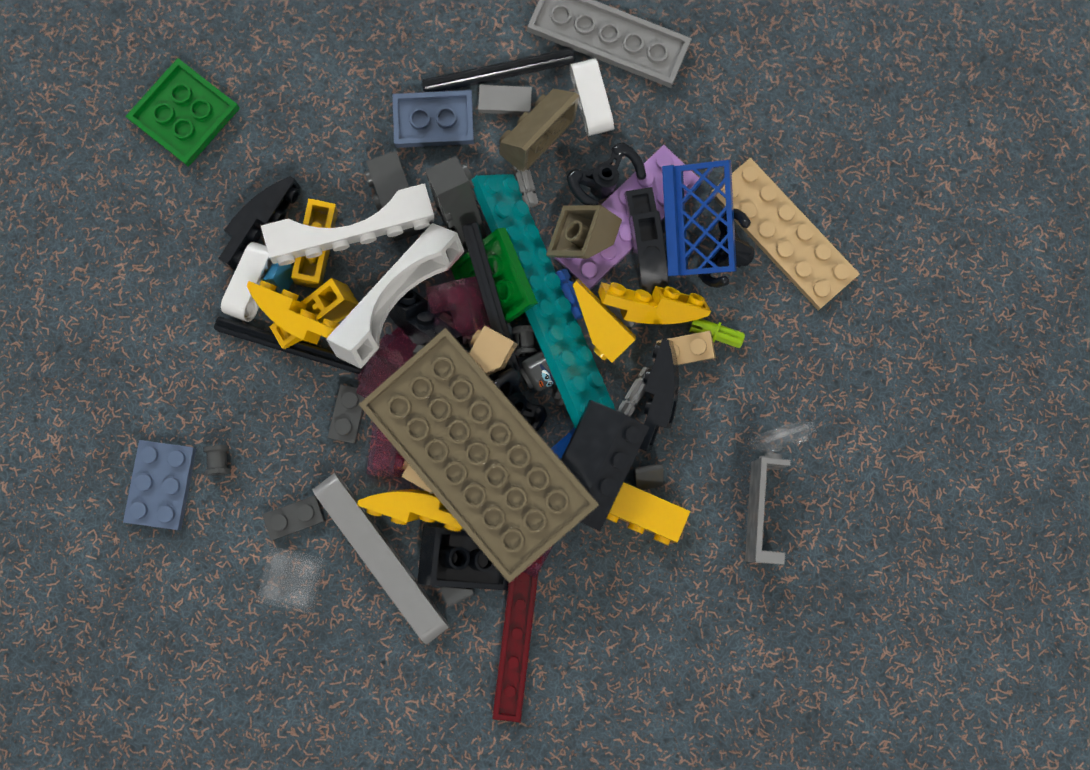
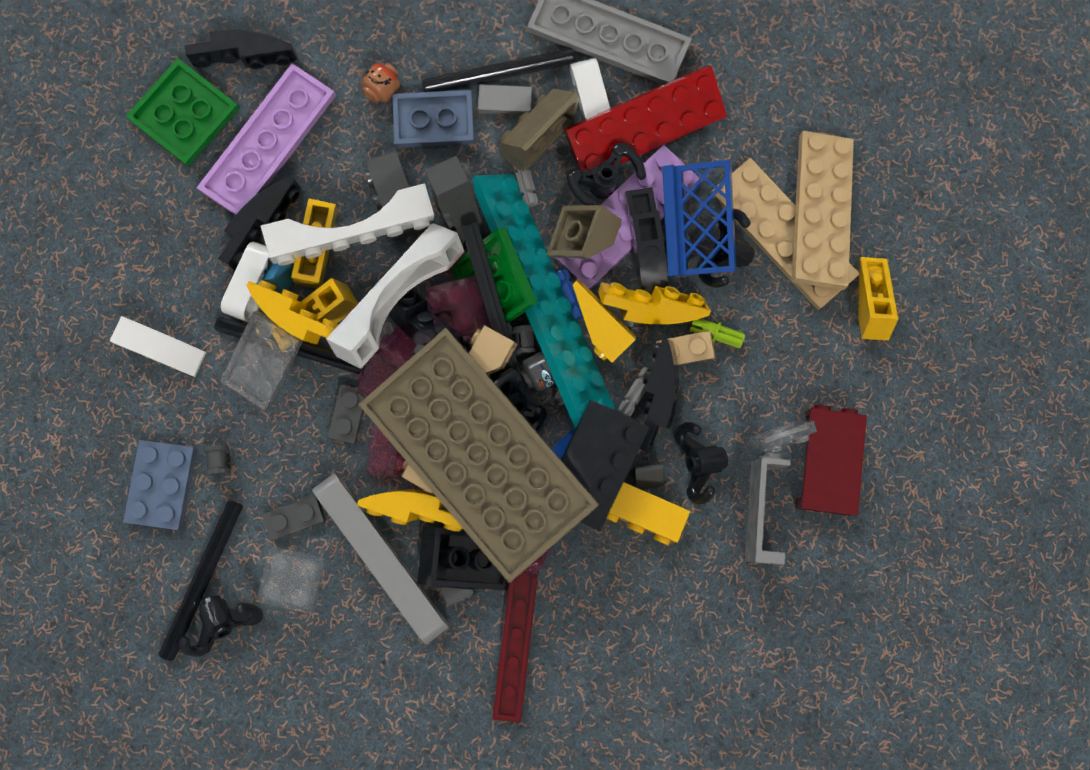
(157, 346): none -> white slope
(200, 580): none -> black axle
(218, 622): none -> black piece
(251, 47): none -> black slope
(261, 360): none -> clear plate
(267, 139): none -> lavender plate
(380, 82): none -> nougat head
(648, 119): none -> red plate
(700, 461): none -> black piece
(823, 211): none -> tan plate
(833, 461): none -> dark red panel
(876, 299): none -> yellow slope

